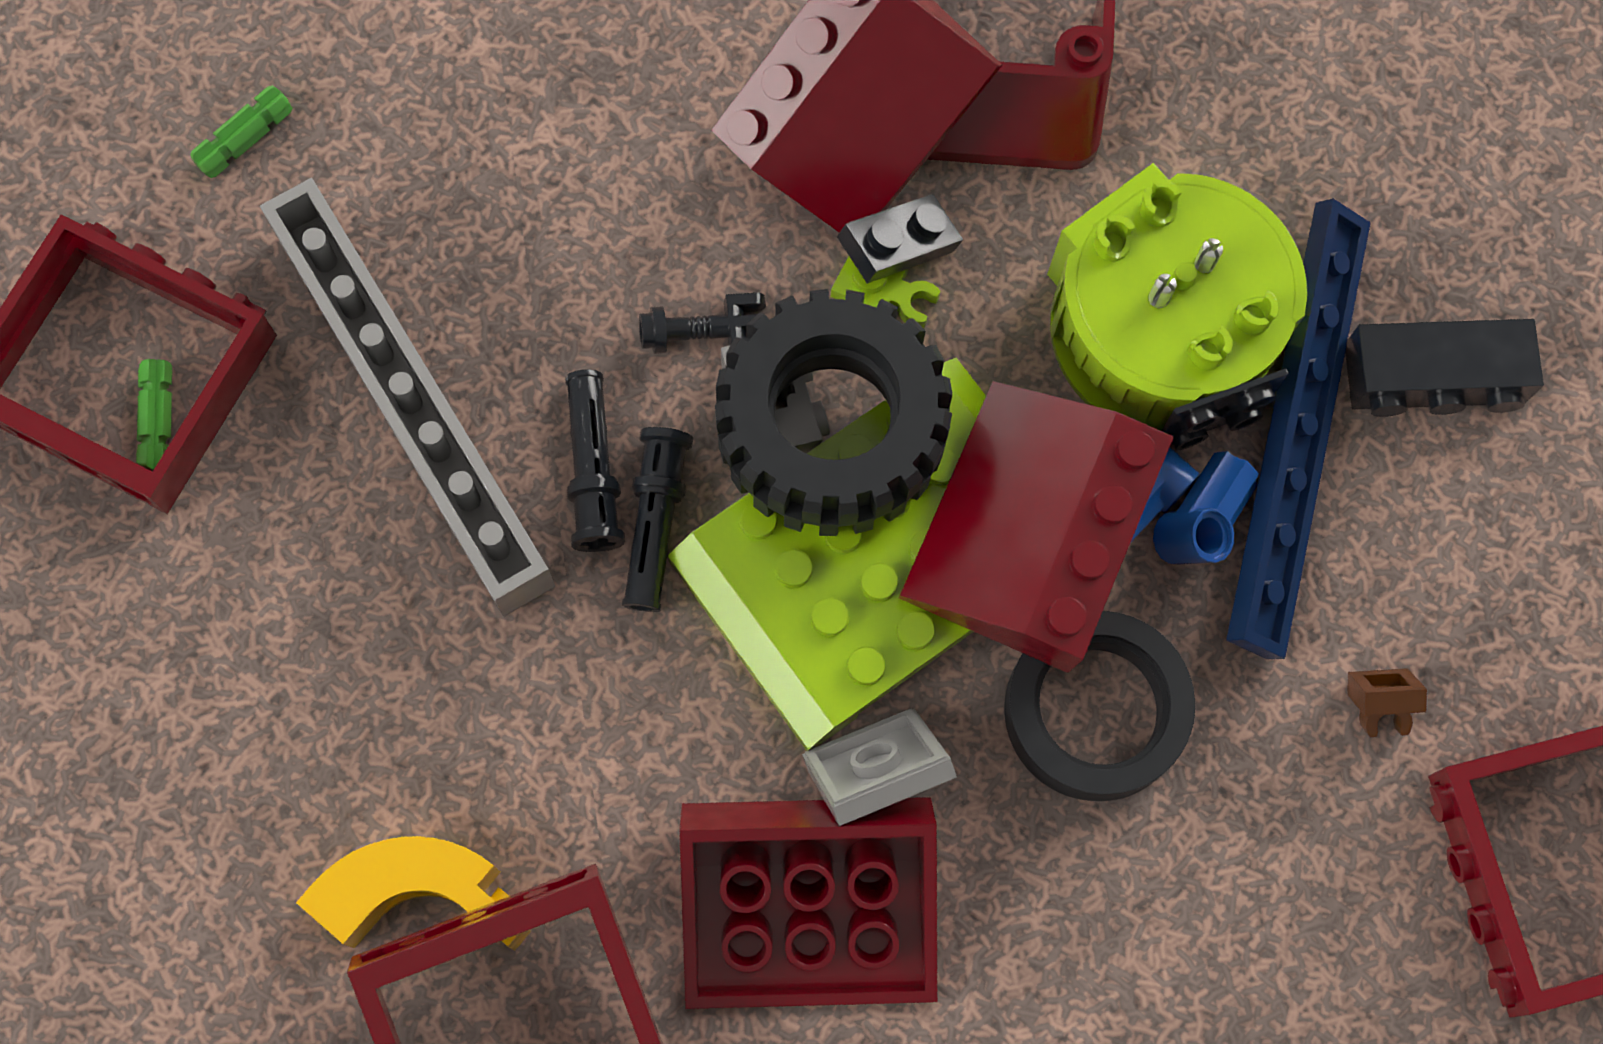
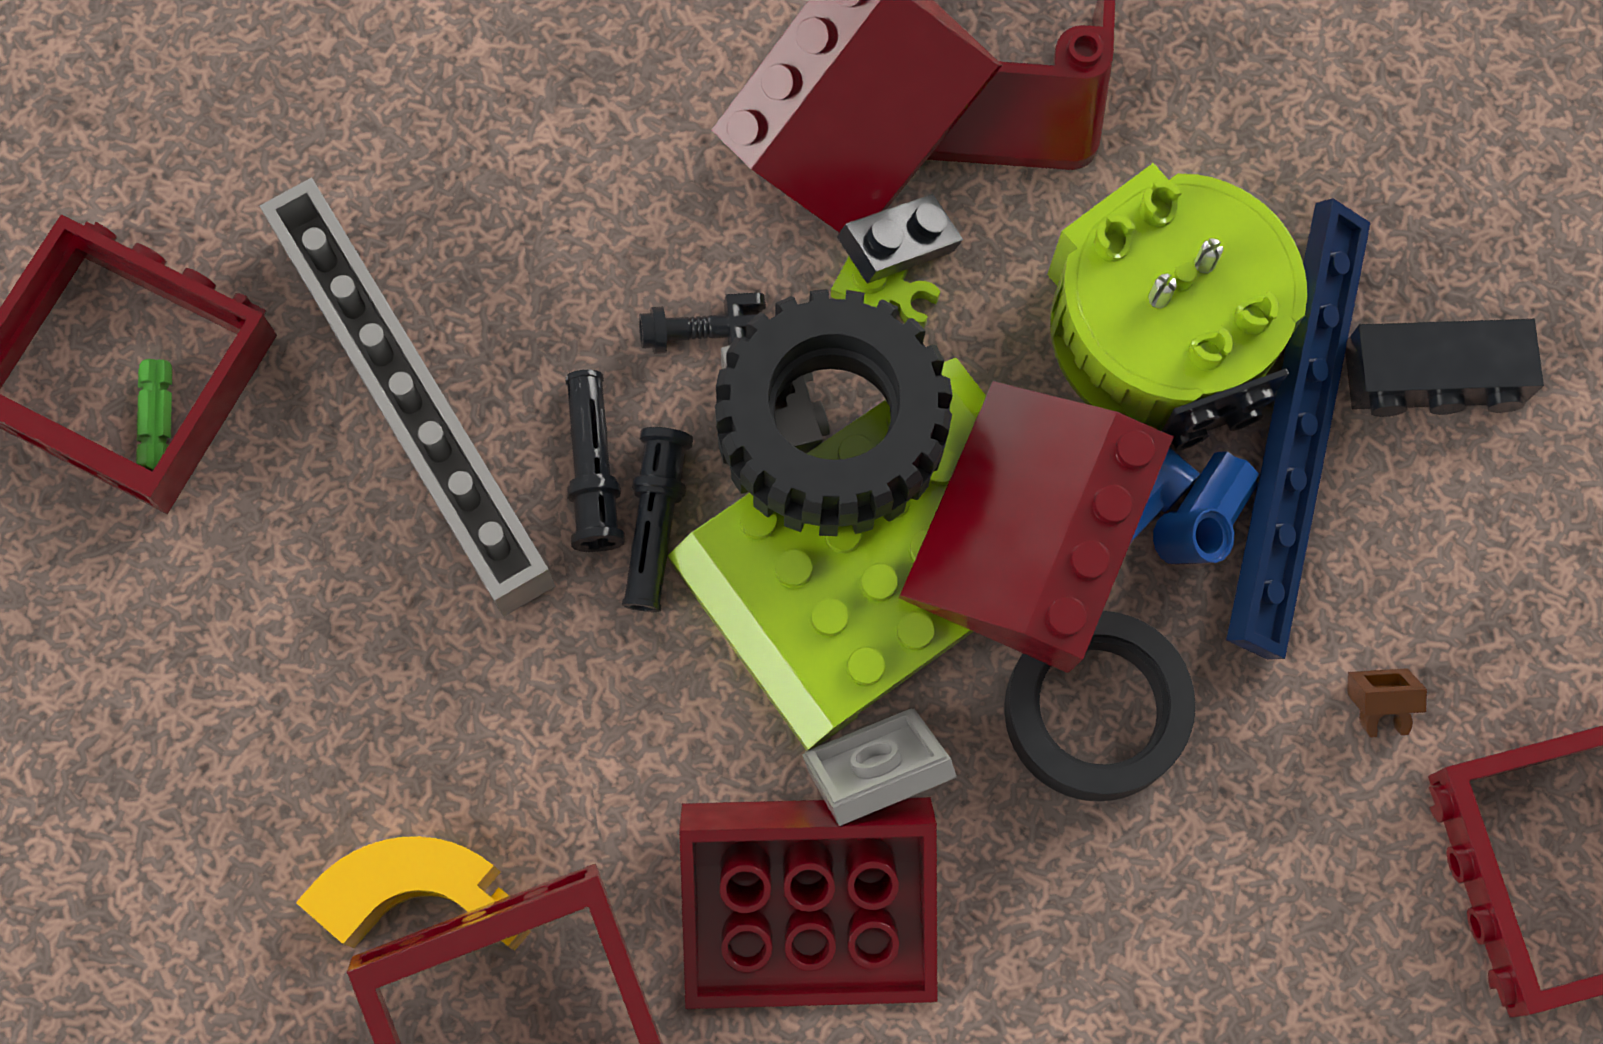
(241, 131): bright green axle -> none

